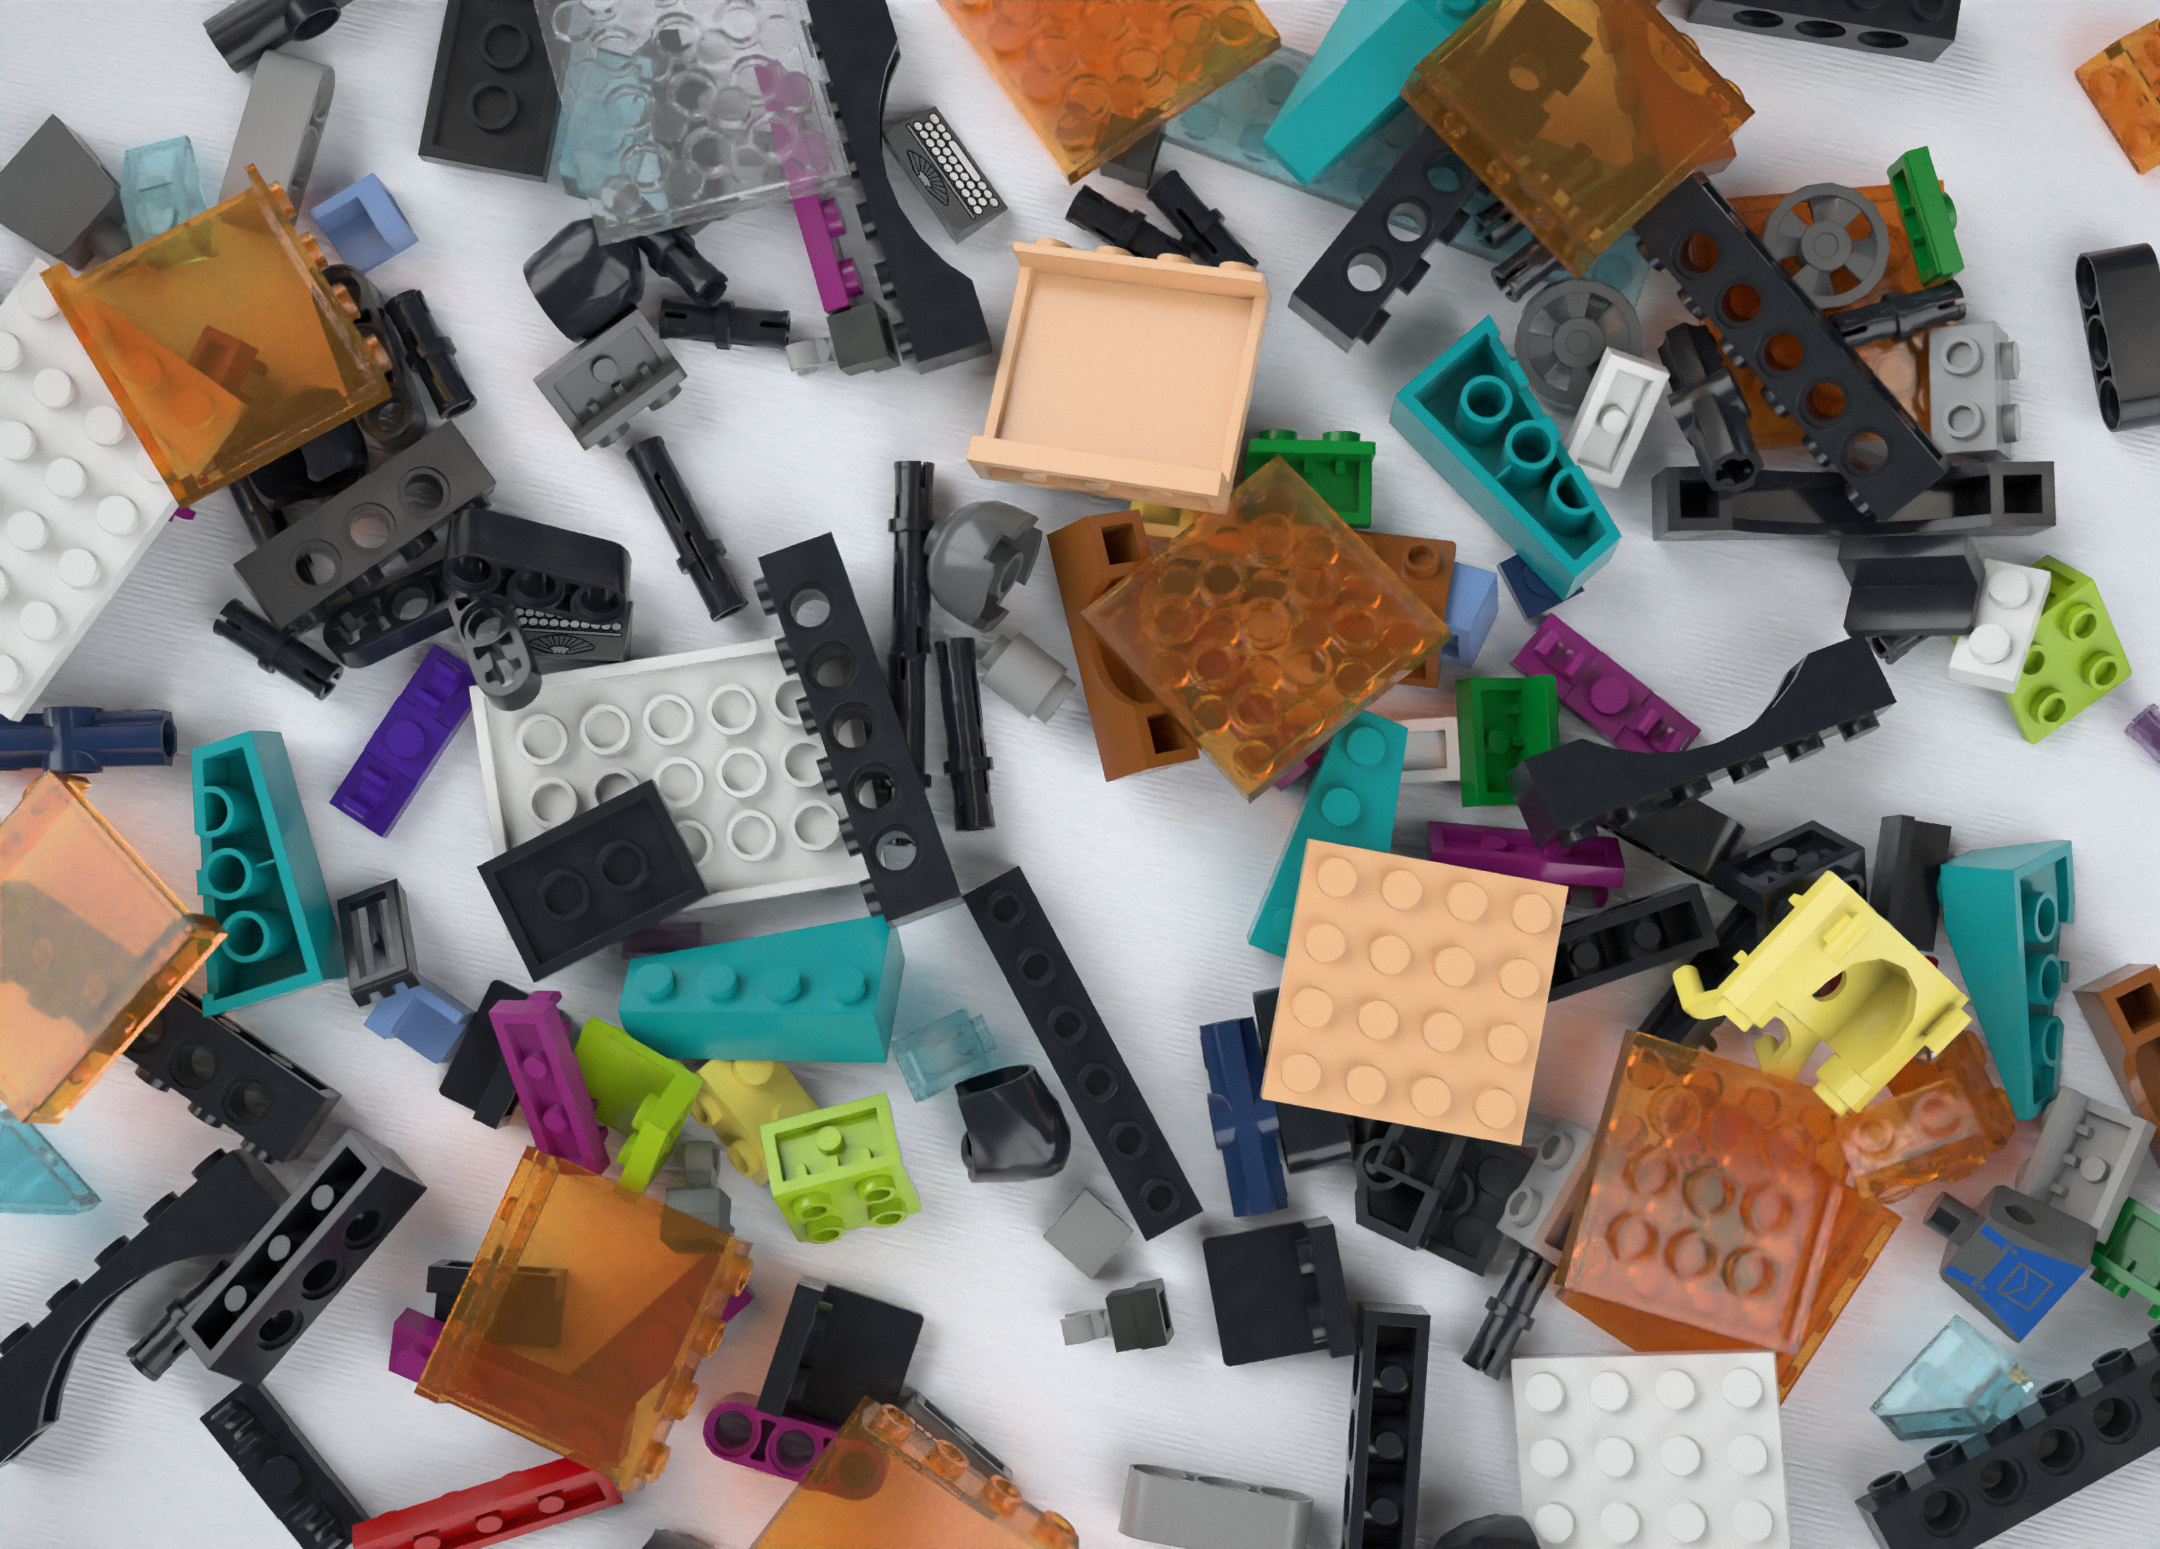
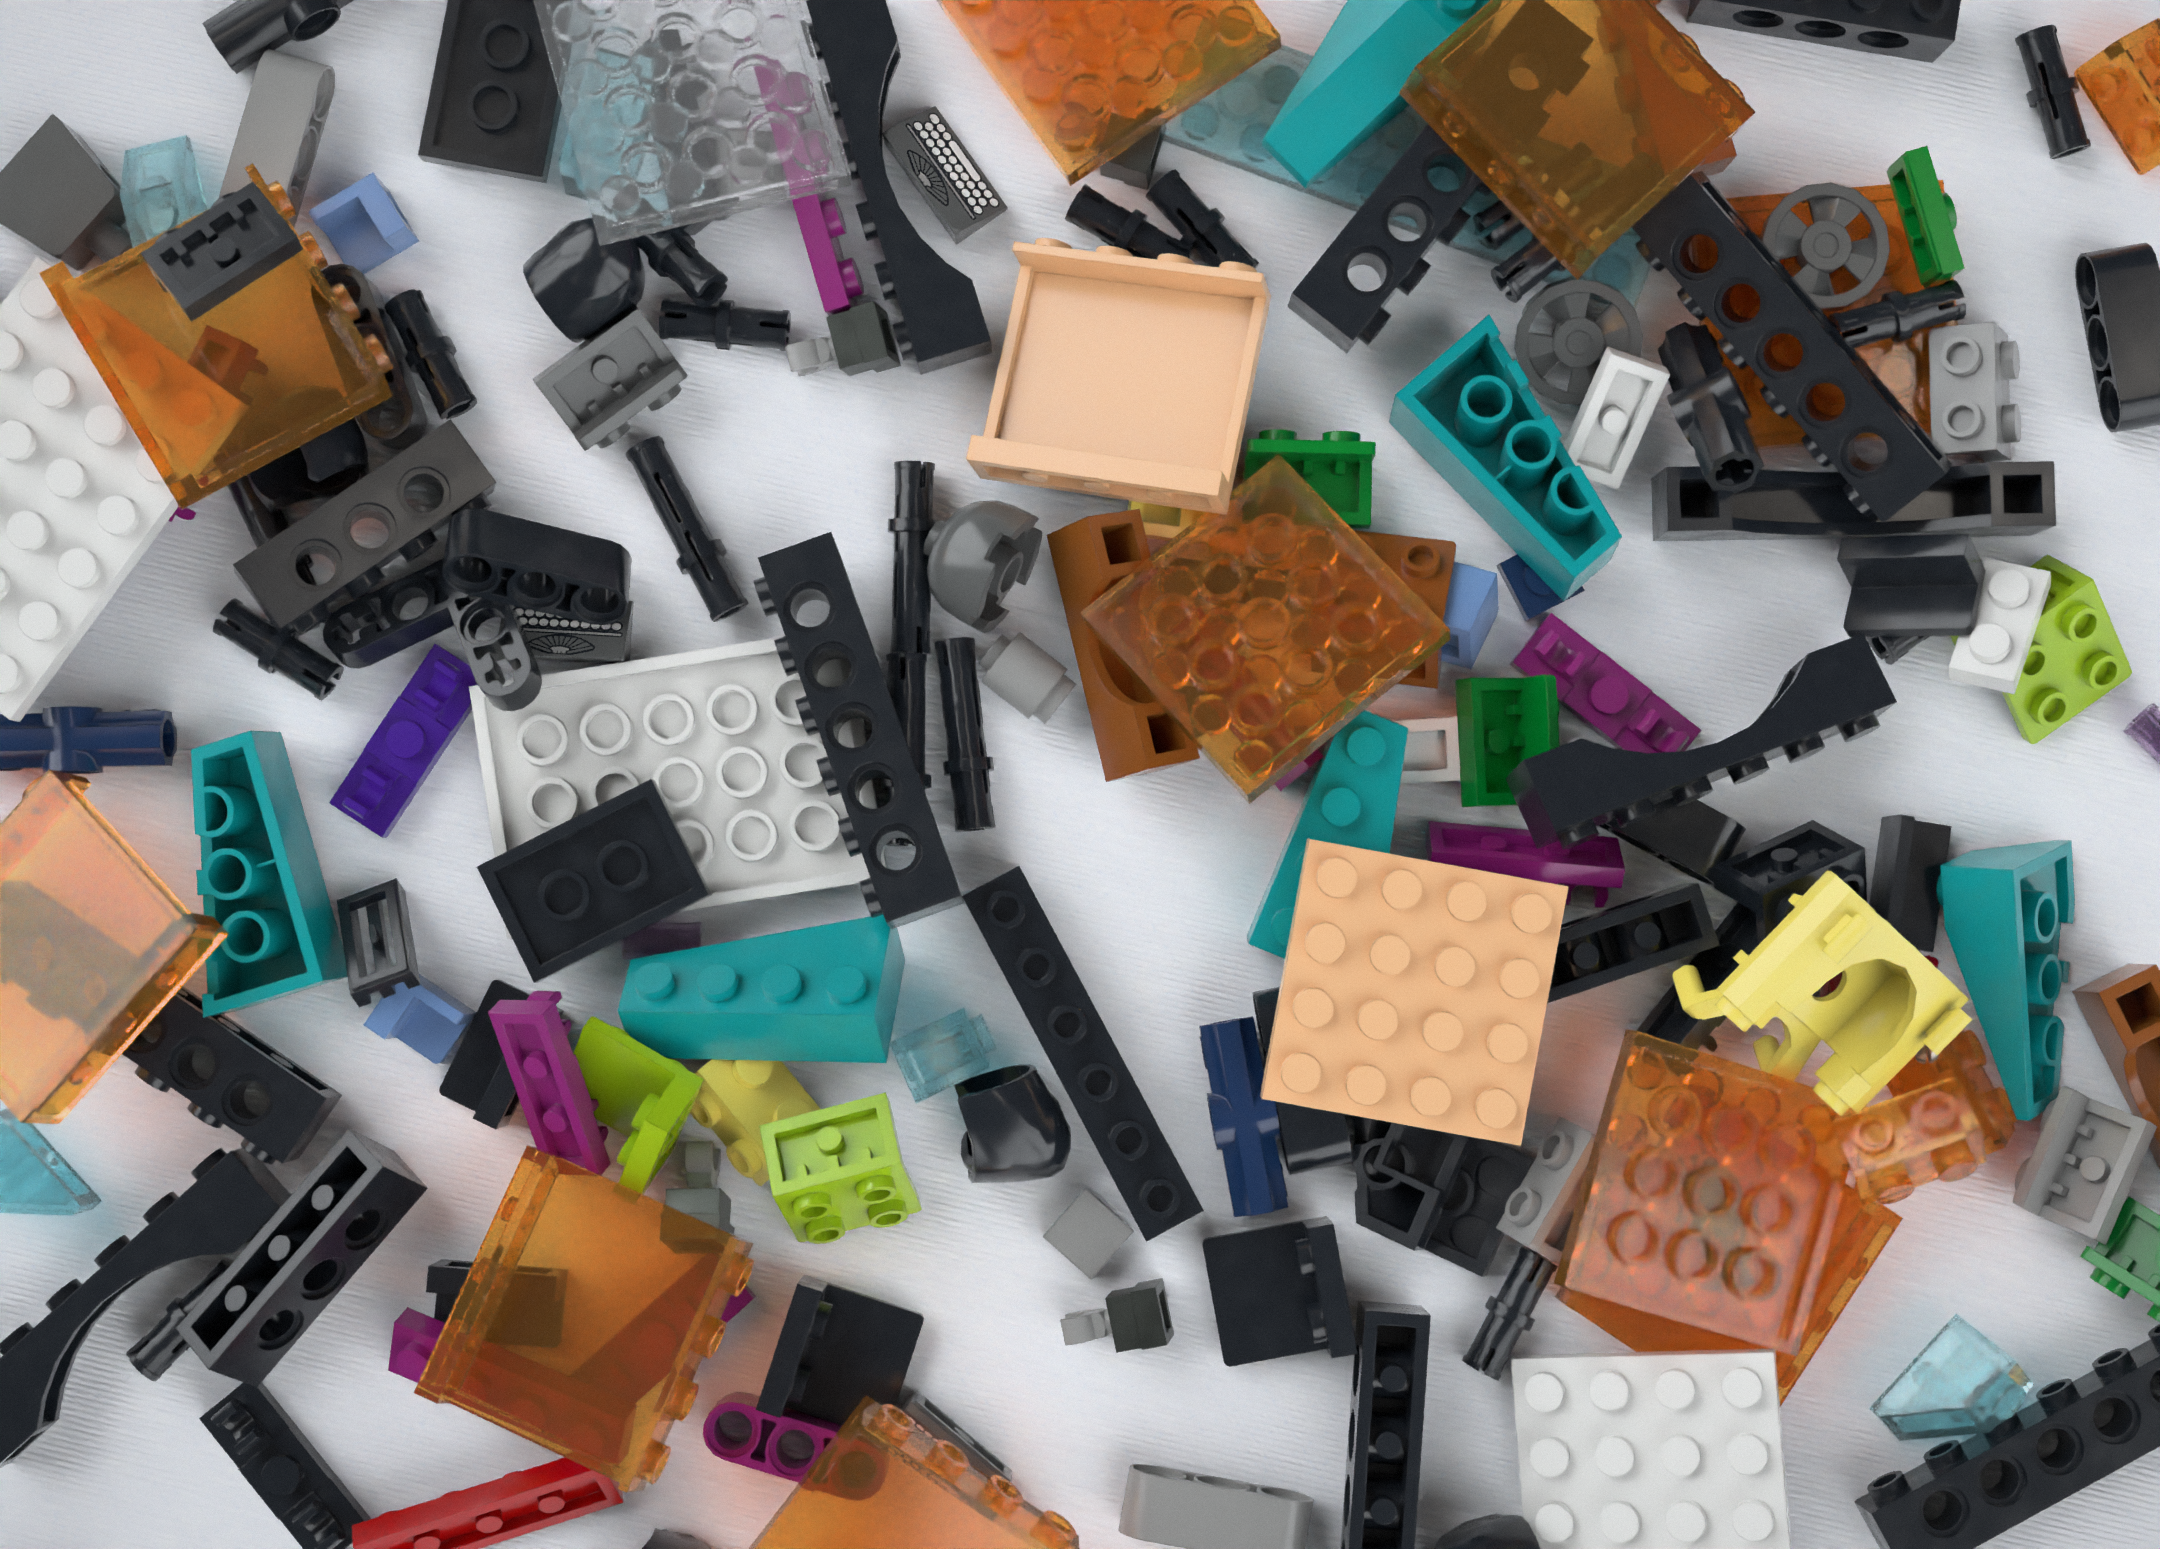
(221, 250): none -> black bracket
(2010, 1255): dark grey torso -> none
(2052, 92): none -> black pin

